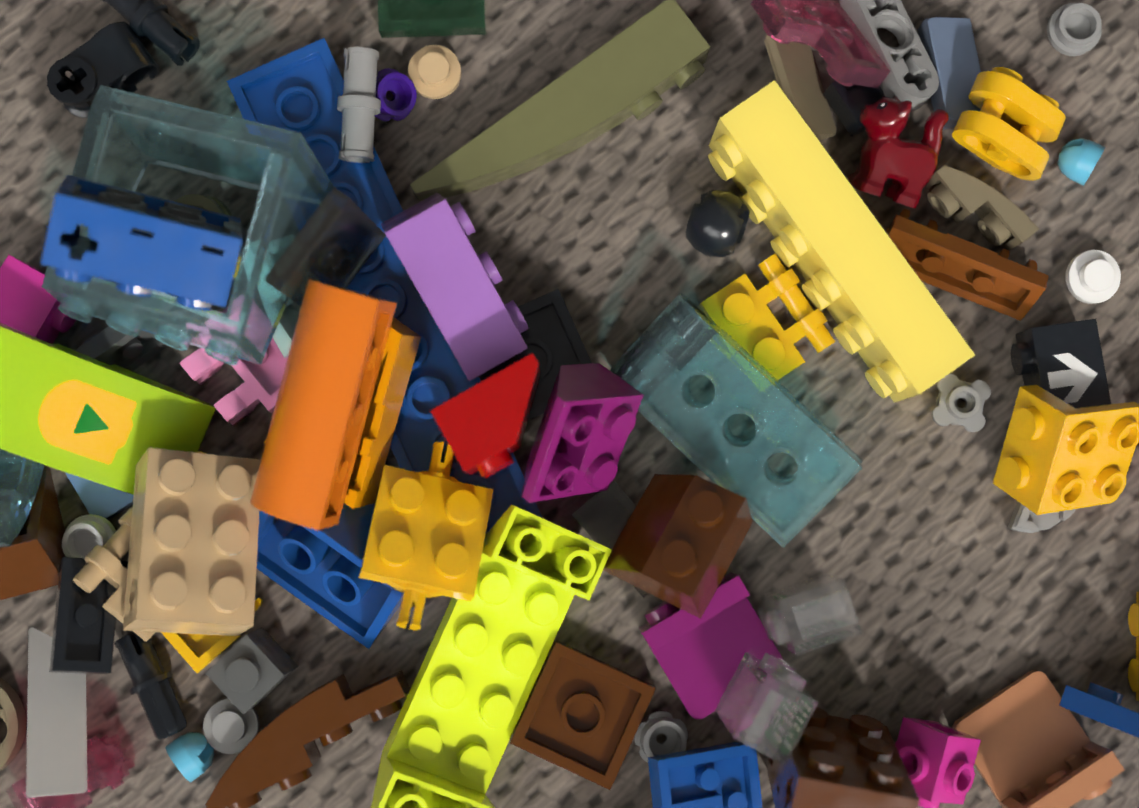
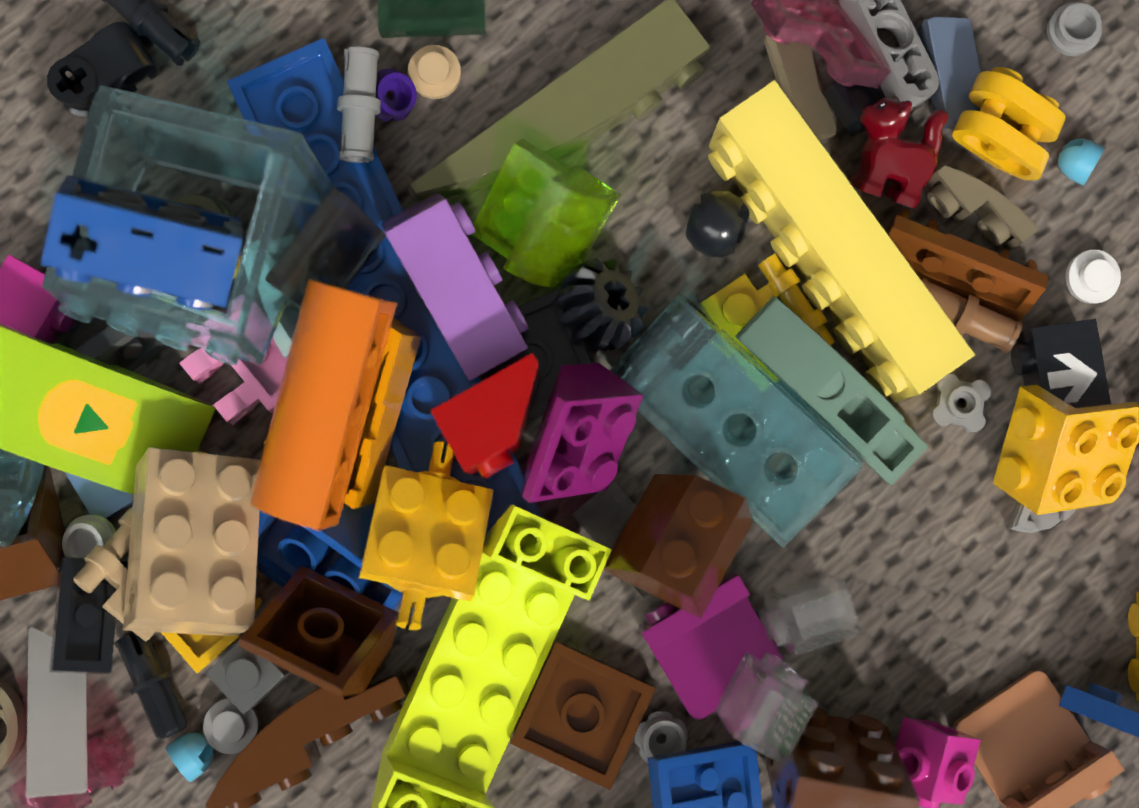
(324, 633): none -> reddish brown slope
(543, 215): none -> clear neon green brick
(600, 305): none -> black gear
(832, 390): none -> sand green slope
(975, 319): none -> medium nougat pin

